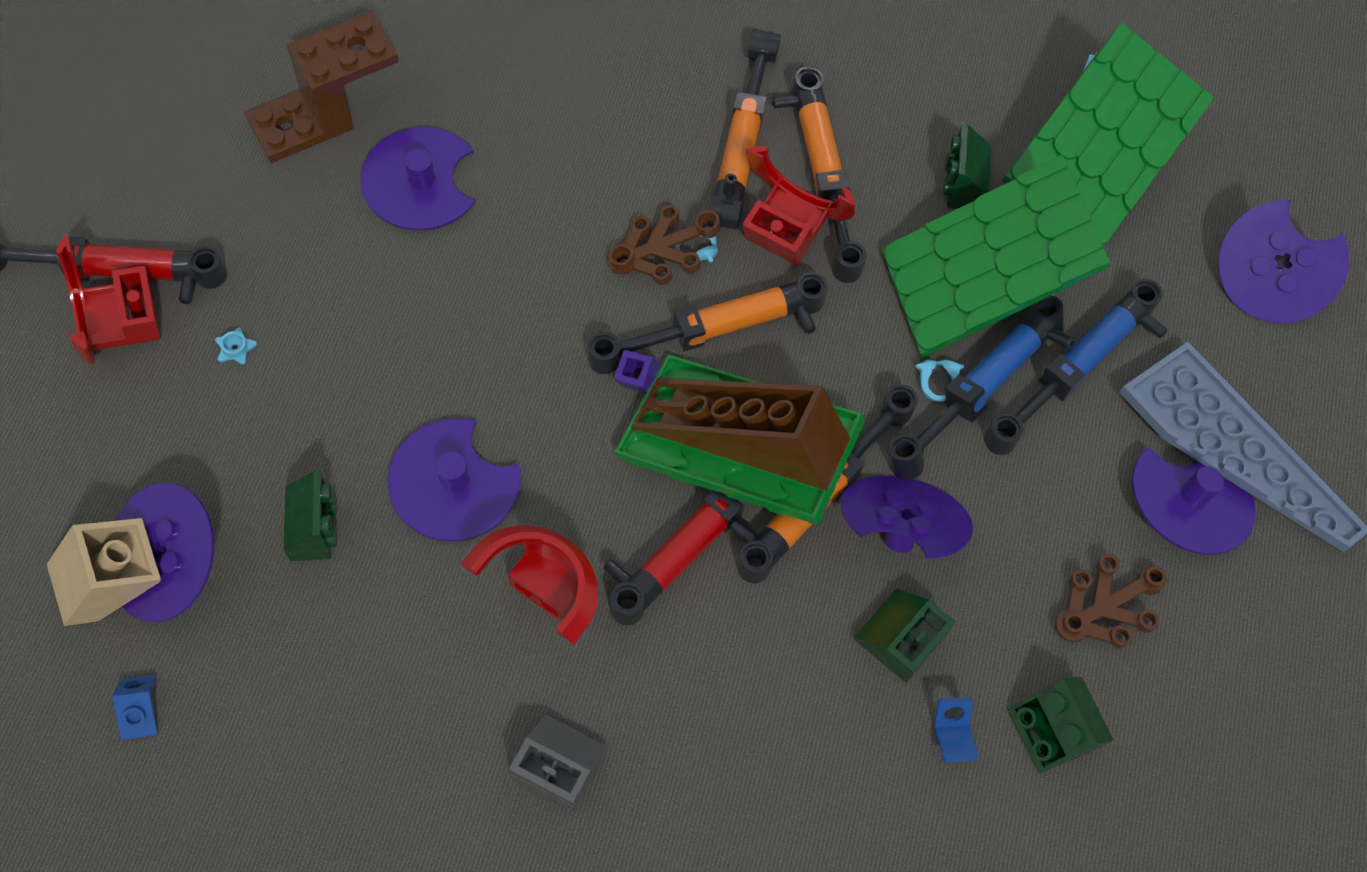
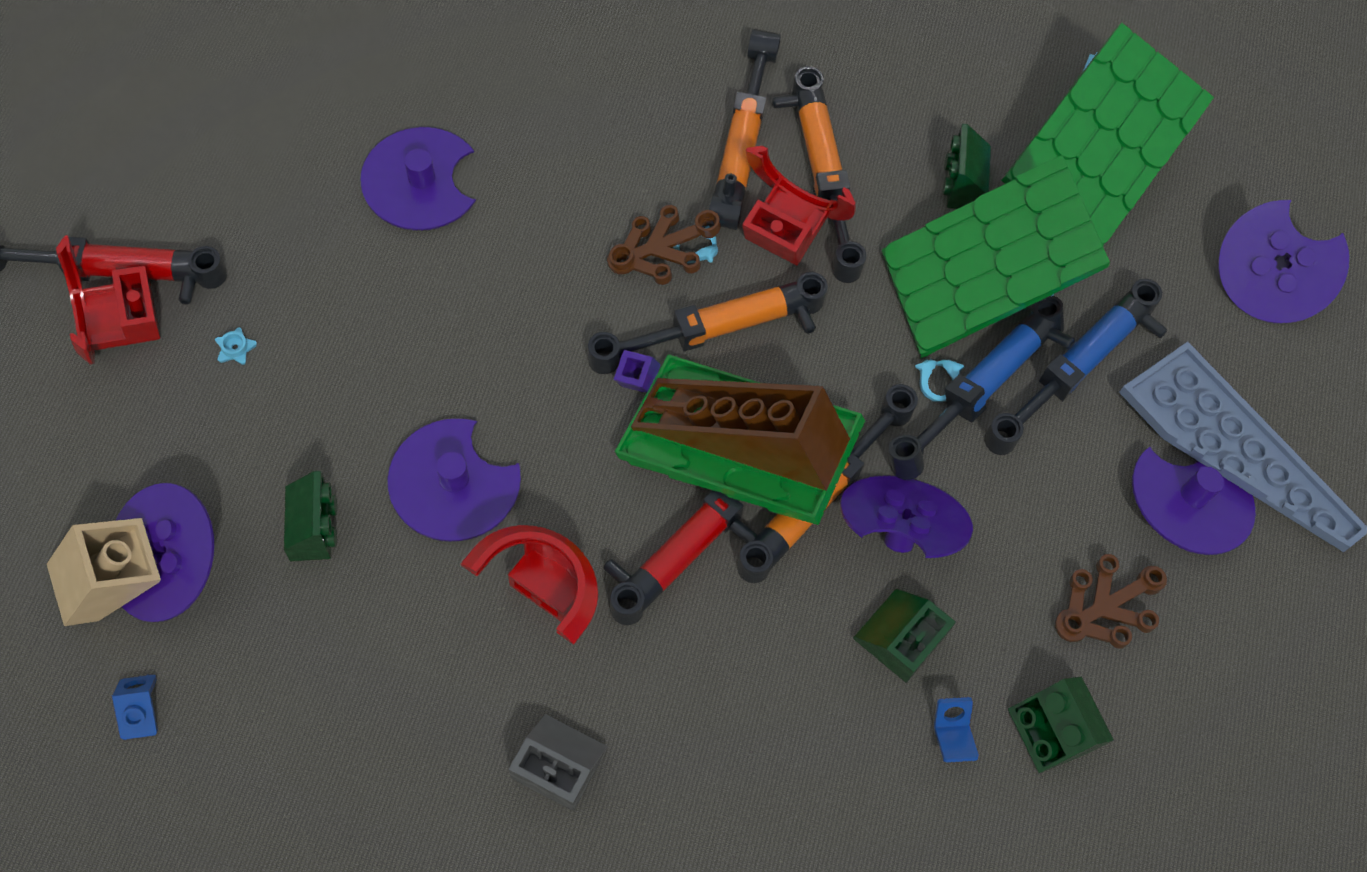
(321, 69): reddish brown bracket -> none

